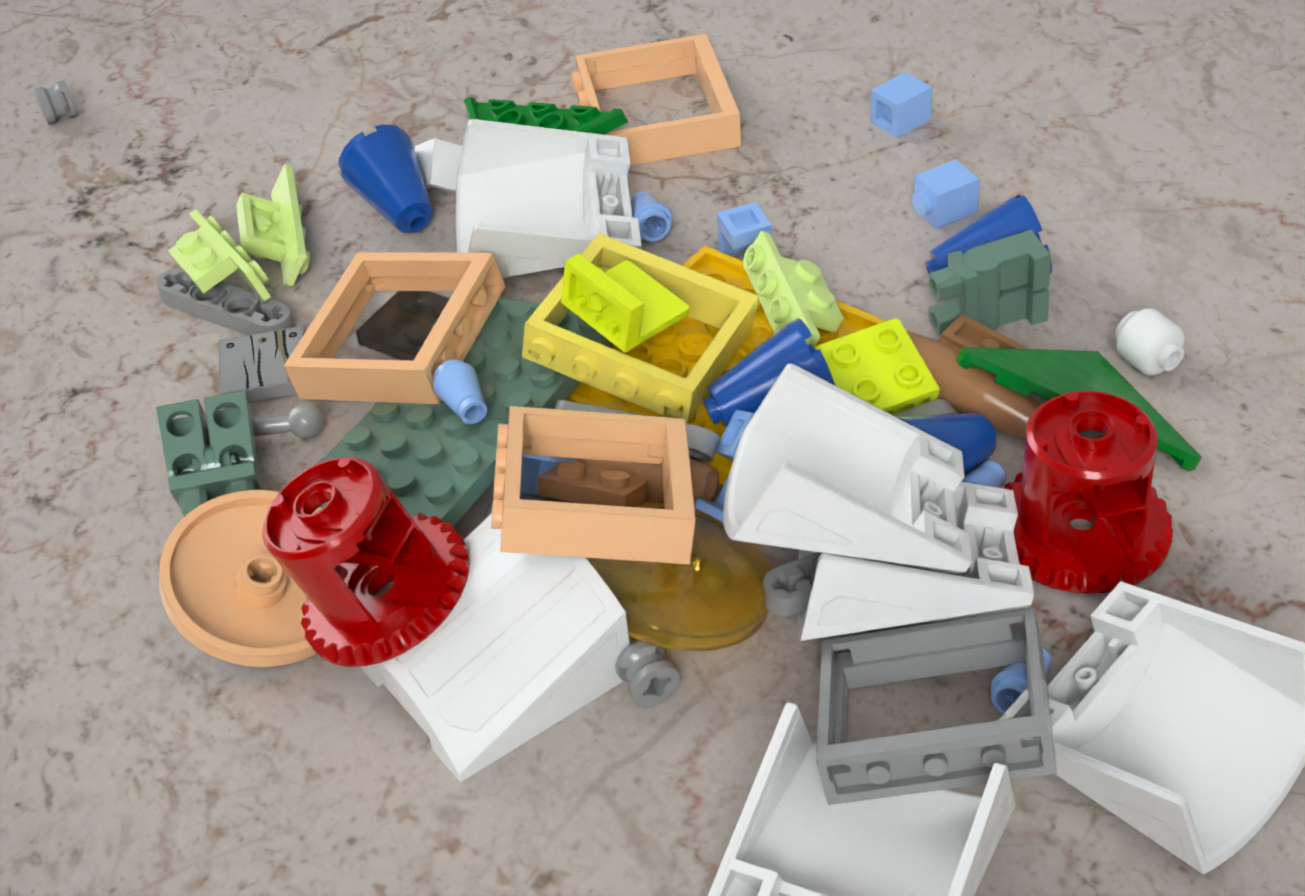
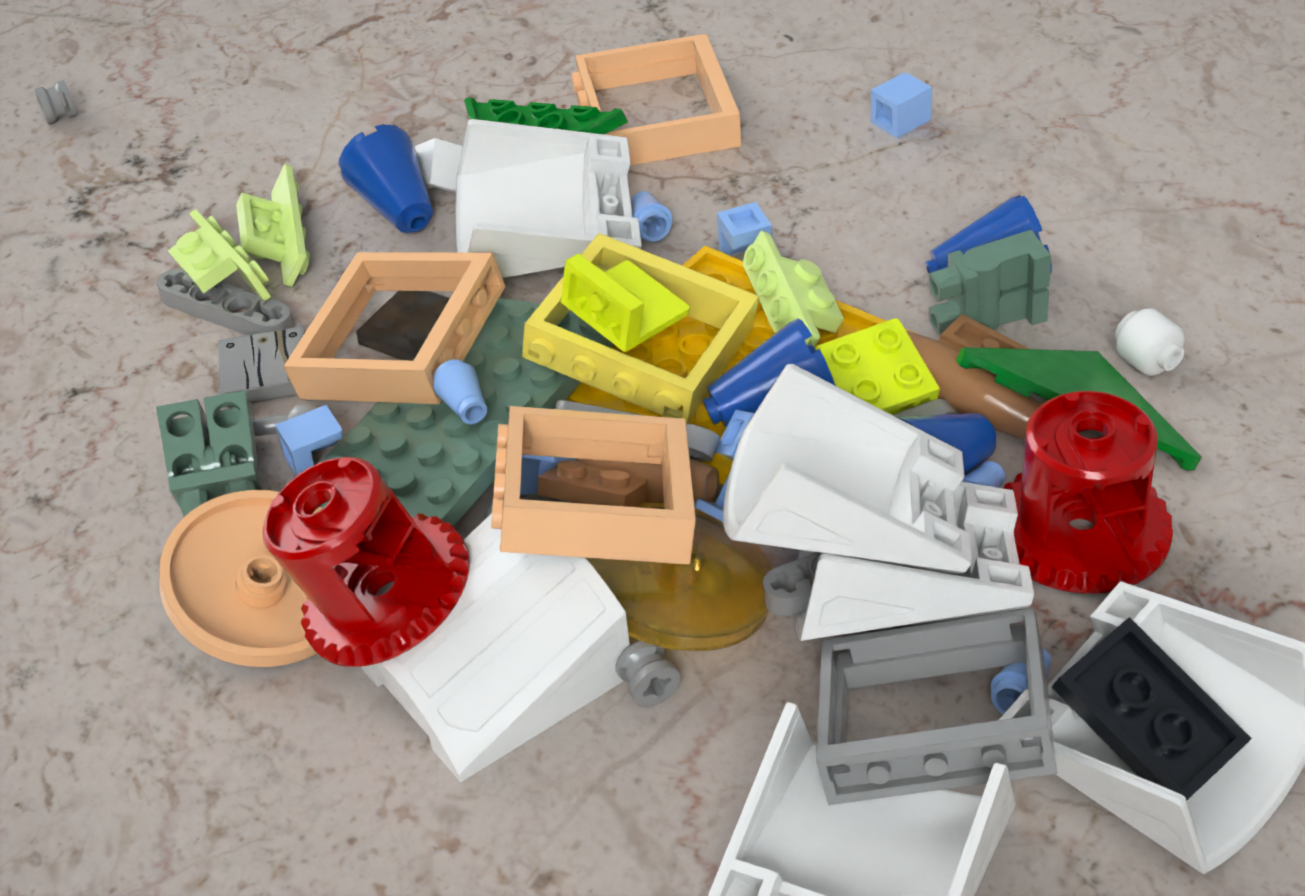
(307, 435): none -> light blue panel
(946, 194): light blue brick -> none
(1151, 711): none -> black plate

